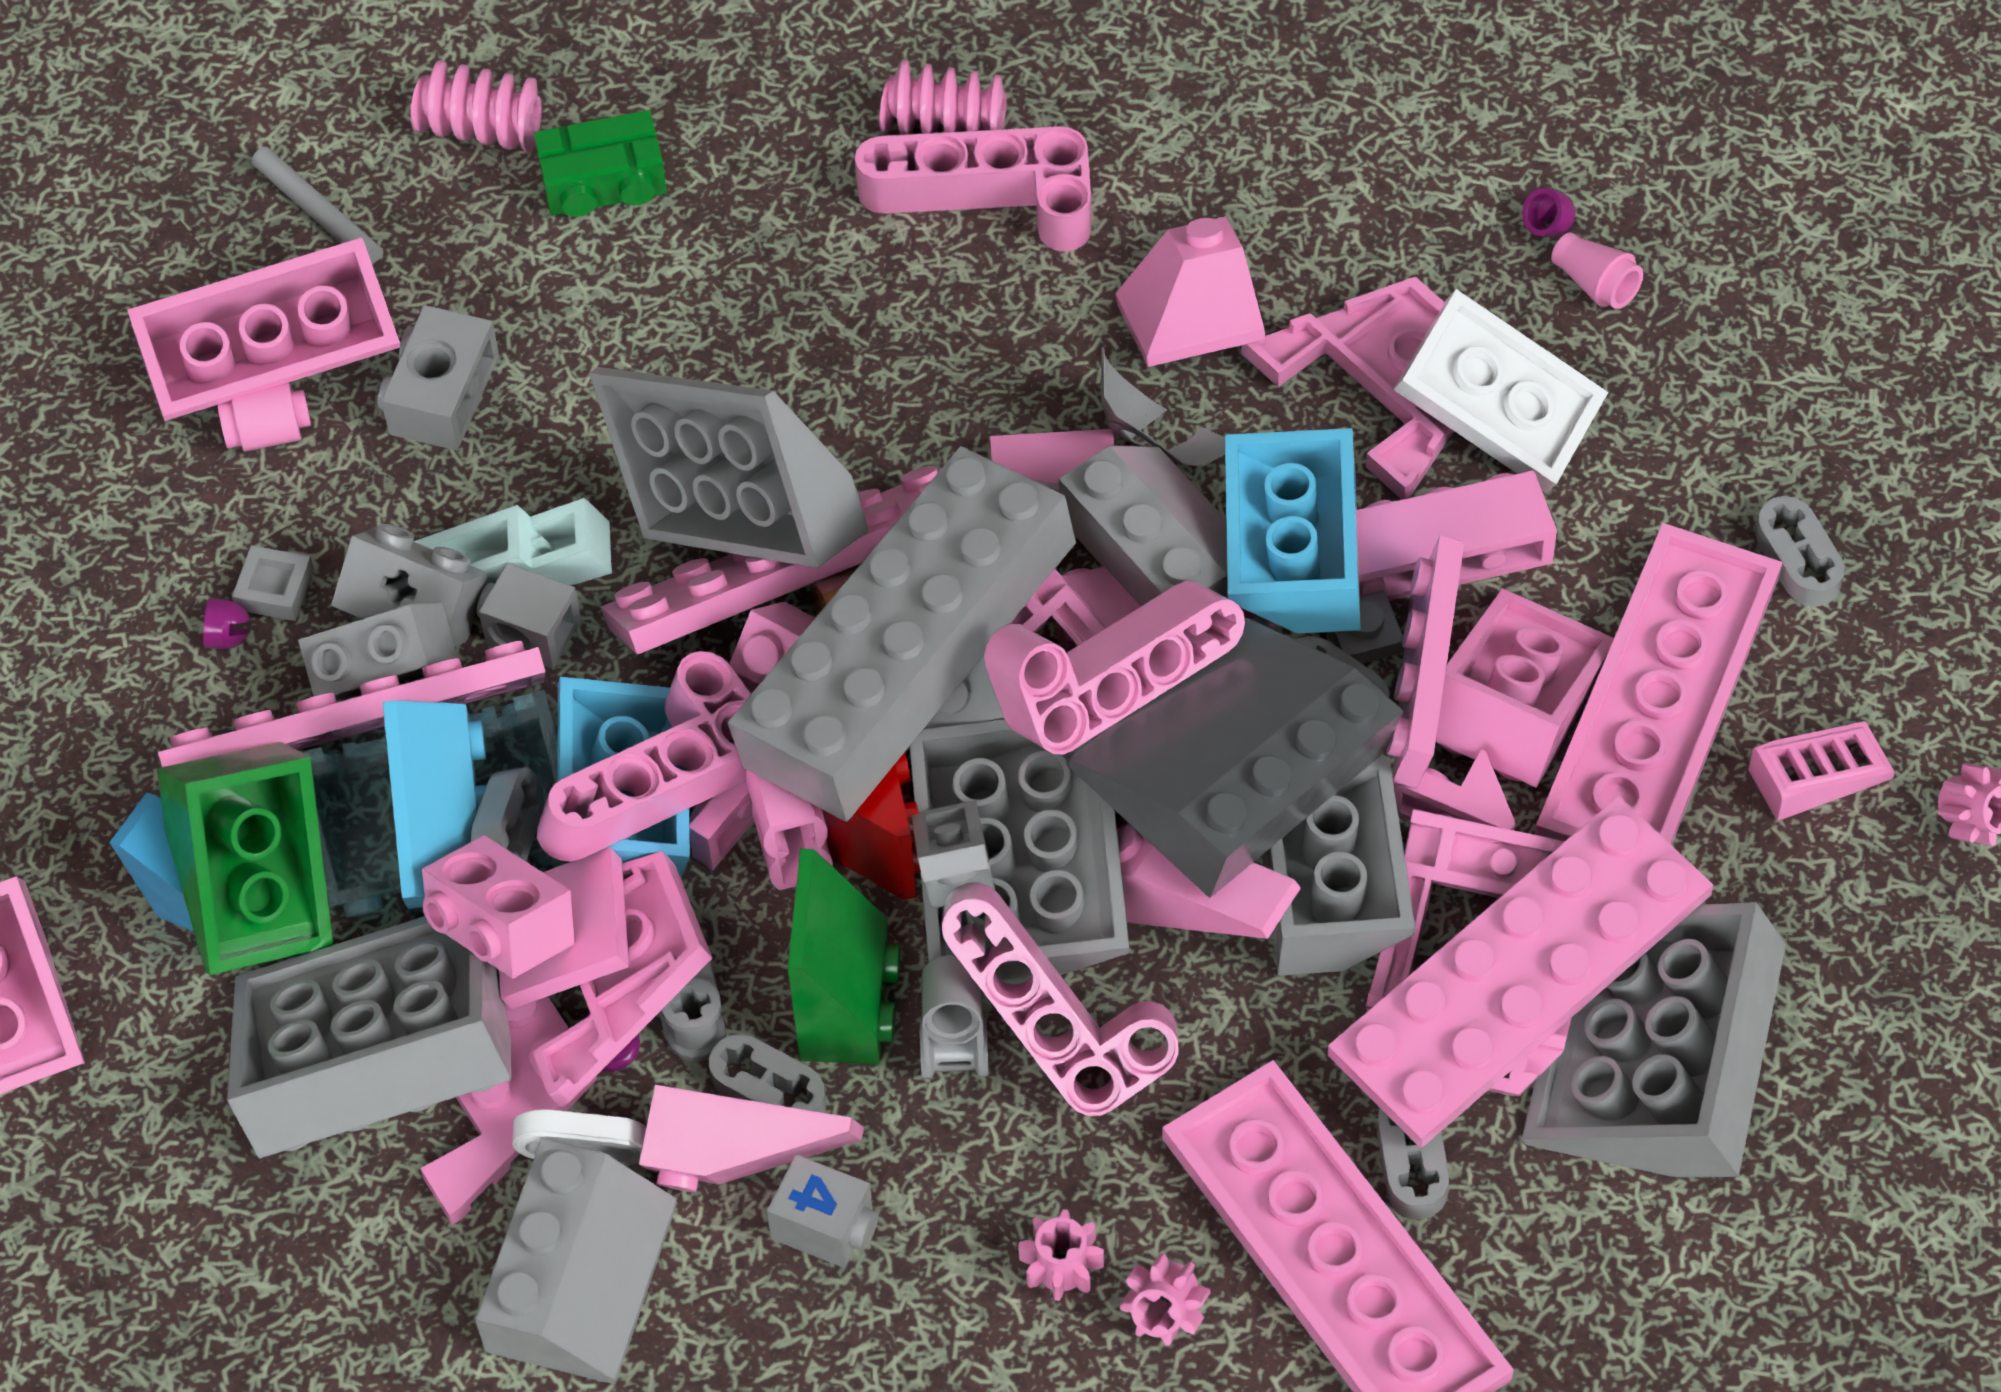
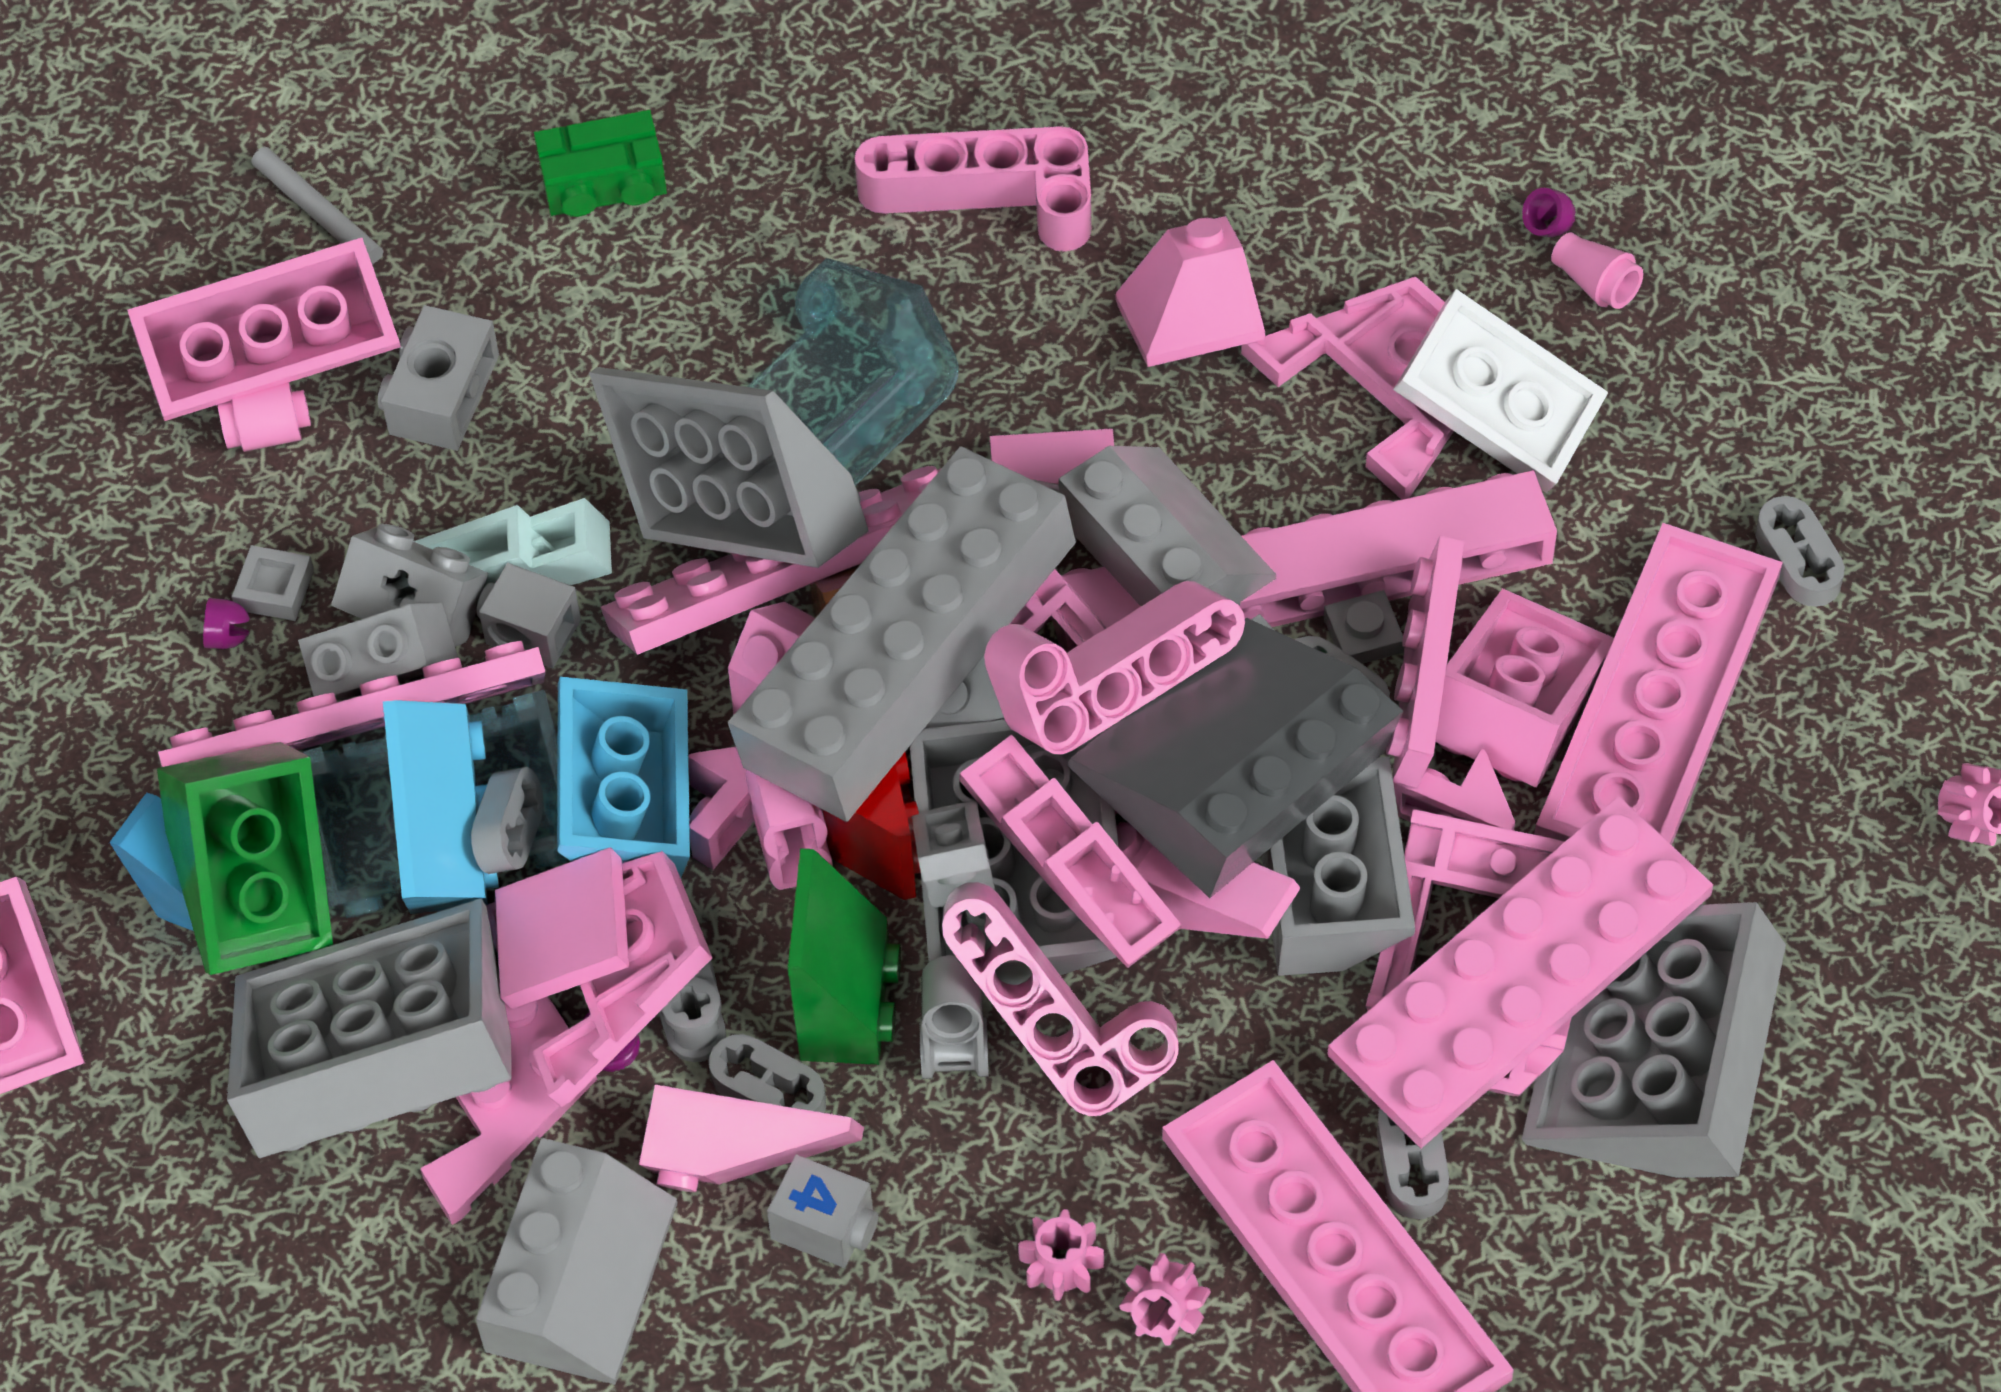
(477, 107): bright pink piece -> none
(498, 906): bright pink brick -> none
(591, 813): bright pink beam -> none
(612, 1135): white tile -> none
(865, 364): none -> clear light blue windscreen
(941, 103): bright pink piece -> none
(1069, 852): none -> bright pink slope
(1131, 411): light grey piece -> none
(1294, 528): medium azure slope -> none
(1793, 797): bright pink slope -> none

